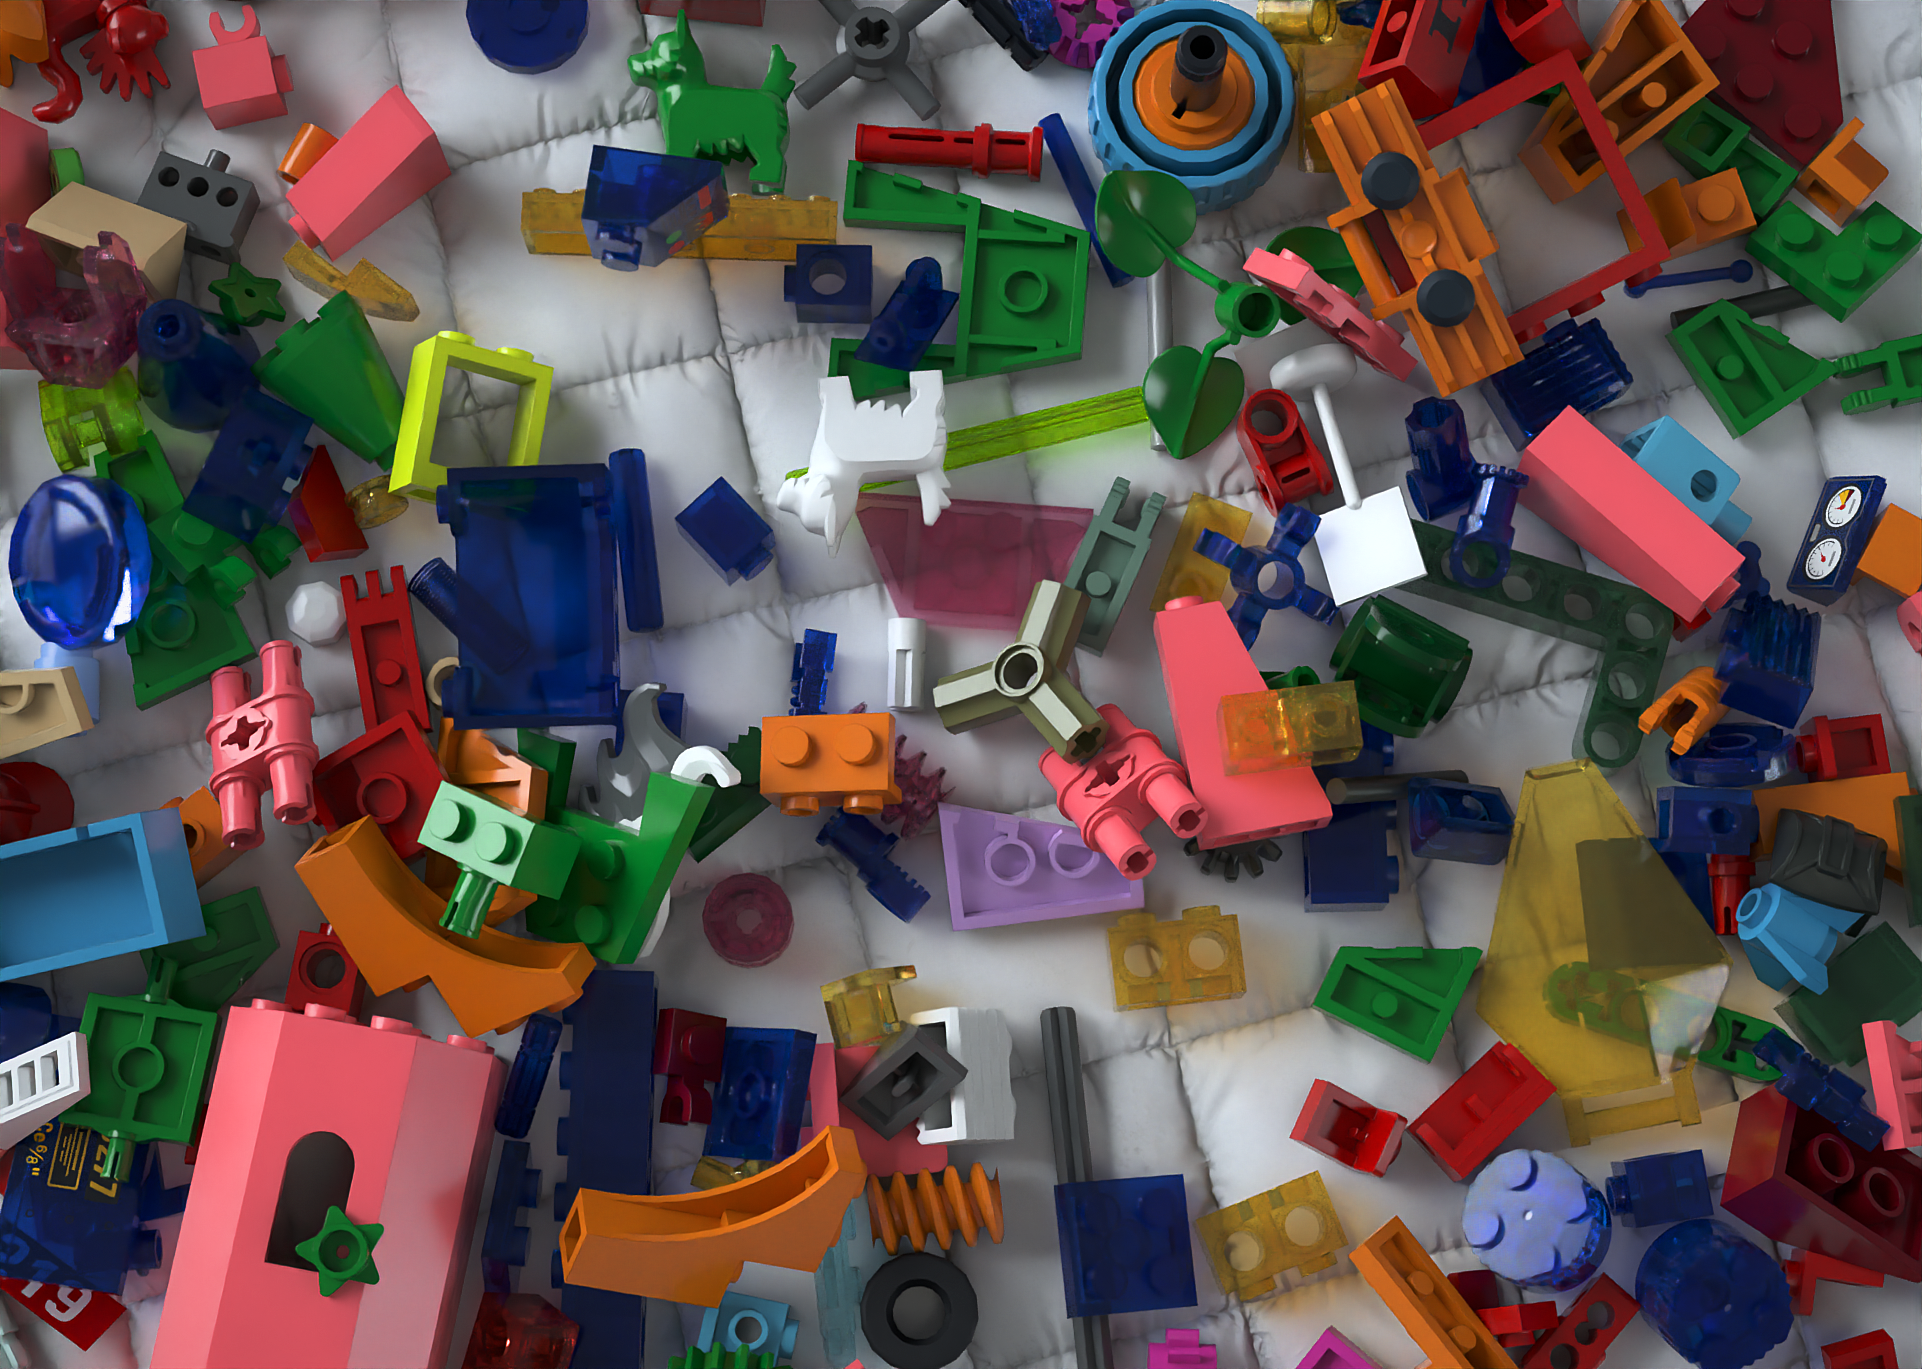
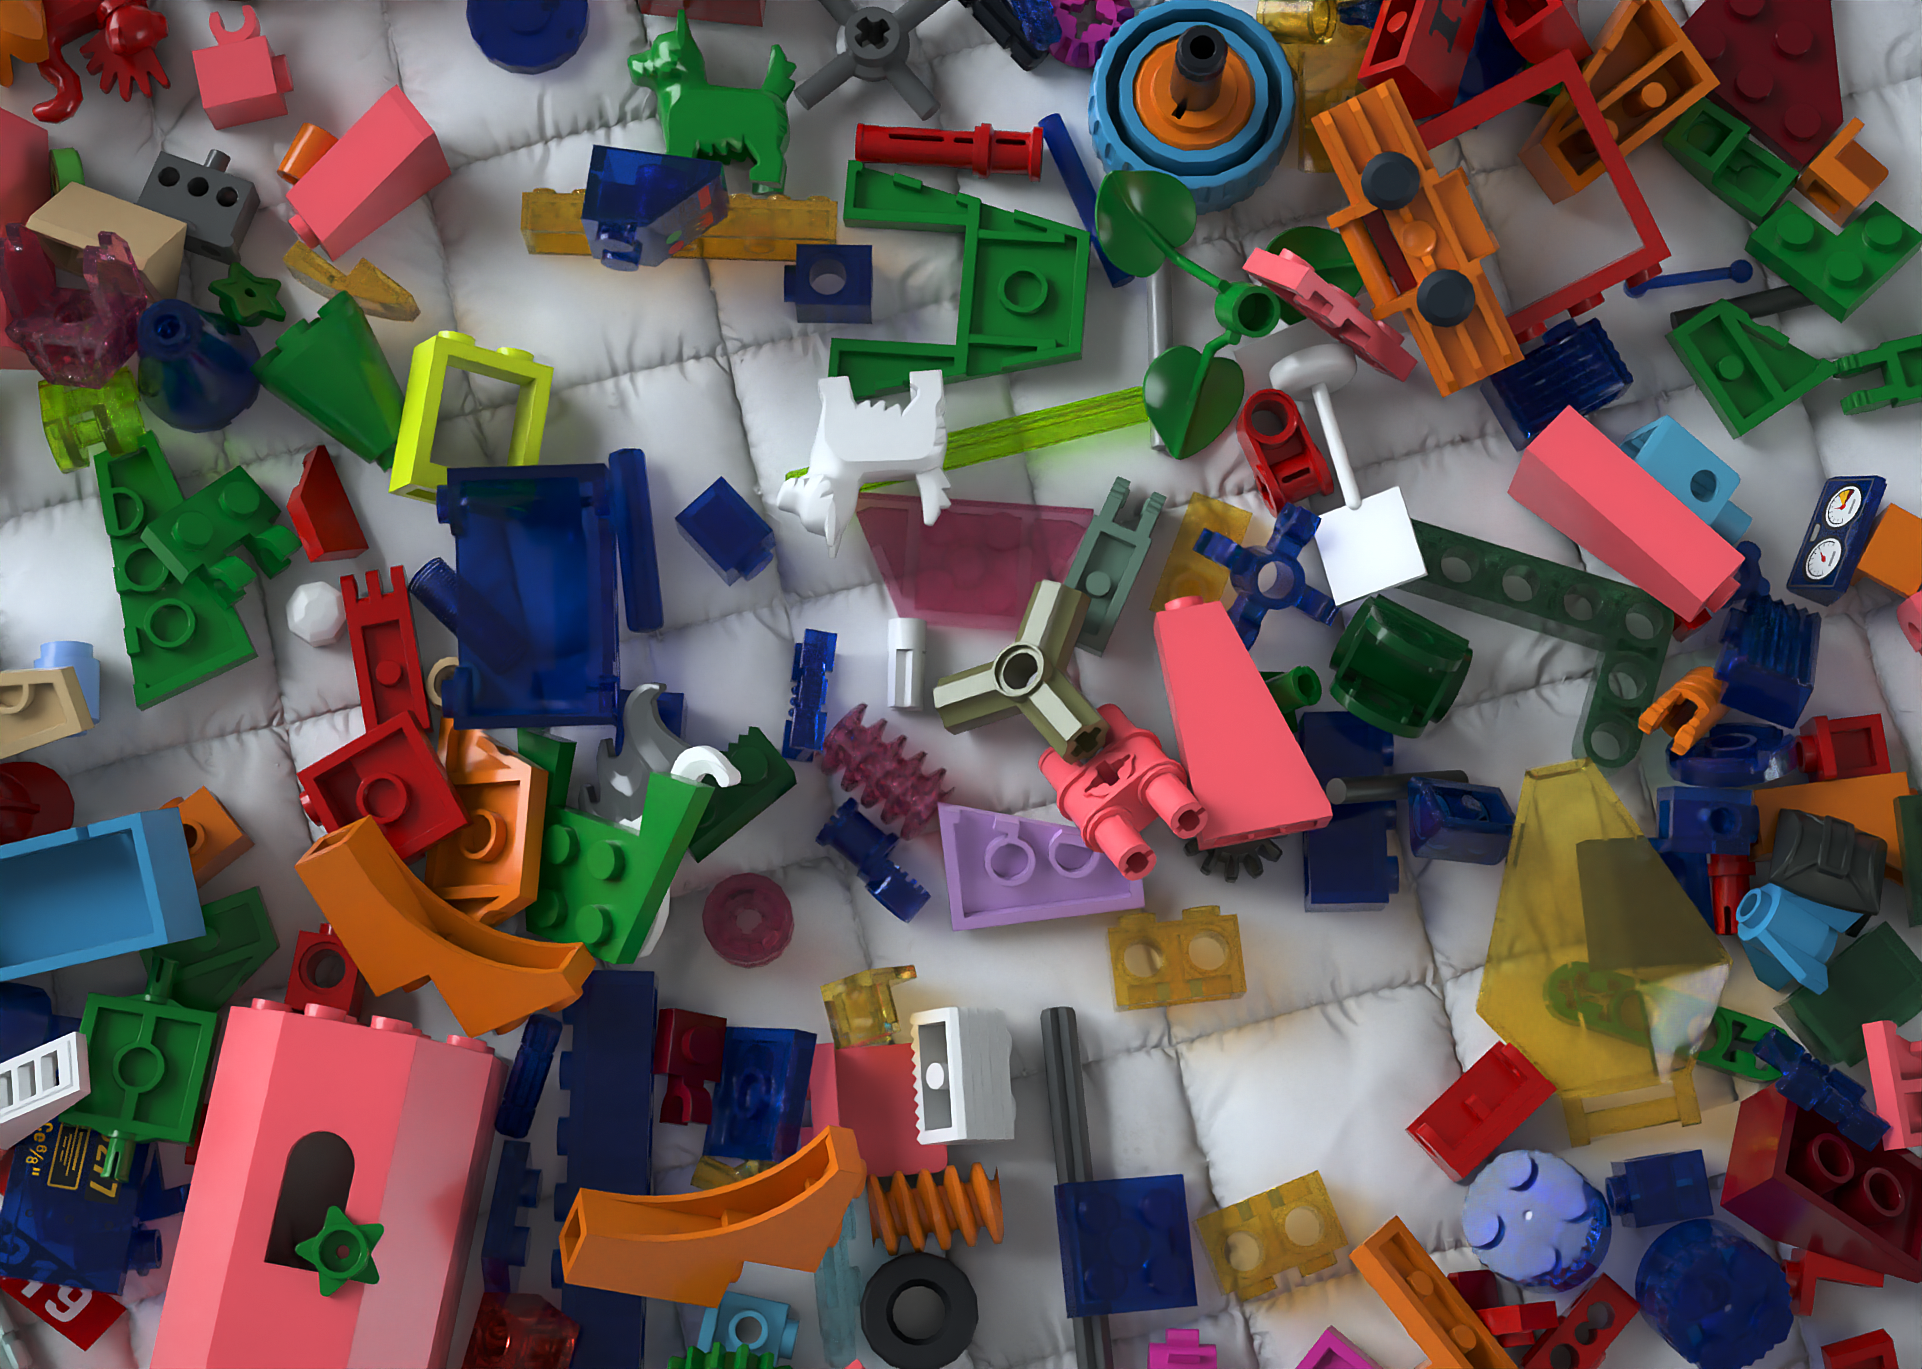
(80, 562): clear blue piece -> none
(249, 465): clear blue brick -> none
(262, 745): coral pin -> none
(374, 503): clear yellow bush -> none
(494, 848): green brick -> none
(829, 763): orange bracket -> none
(902, 1081): dark grey slope -> none
(909, 318): clear blue hinge -> none
(1289, 728): clear yellow brick -> none
(1349, 1129): red bracket -> none
(1397, 993): green wing -> none
(1440, 458): clear blue piece -> none
(1488, 522): clear blue connector -> none
(1695, 213): orange slope -> none

